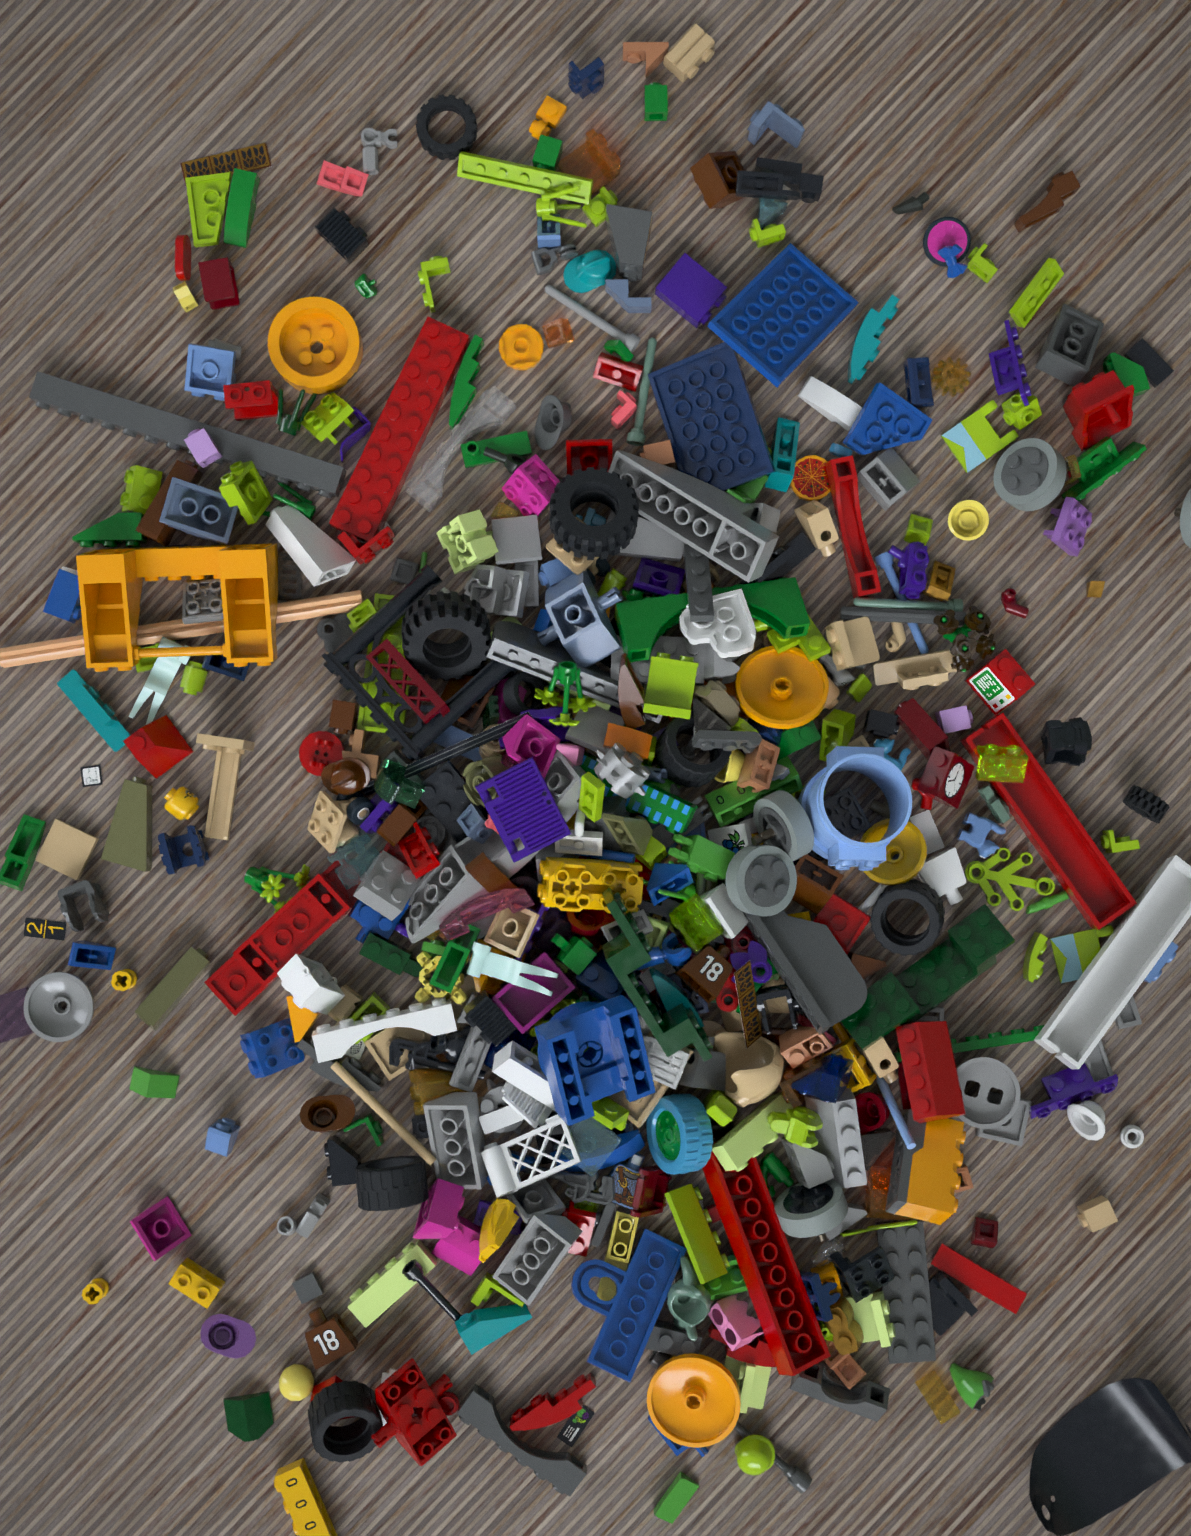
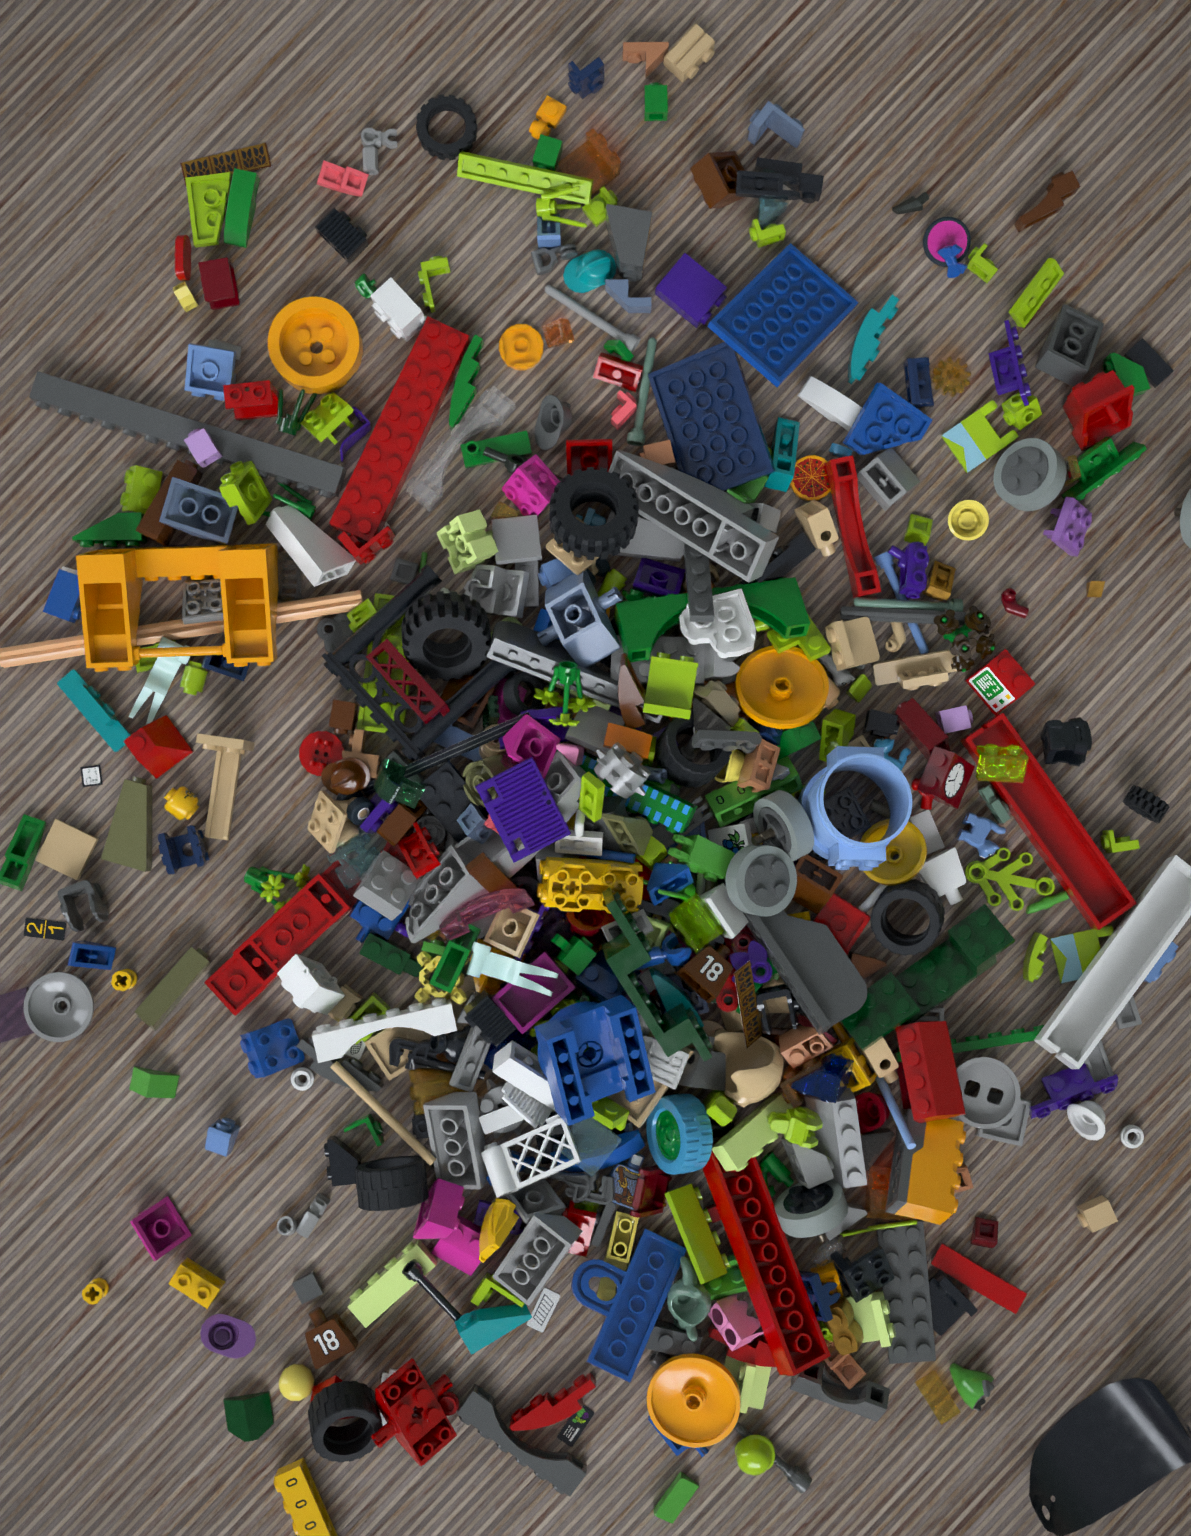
(300, 1019): light orange slope -> none
(302, 1085): none -> white plate
(327, 1113): reddish brown piece -> none
(398, 310): none -> white brick
(543, 1310): none -> clear sticker

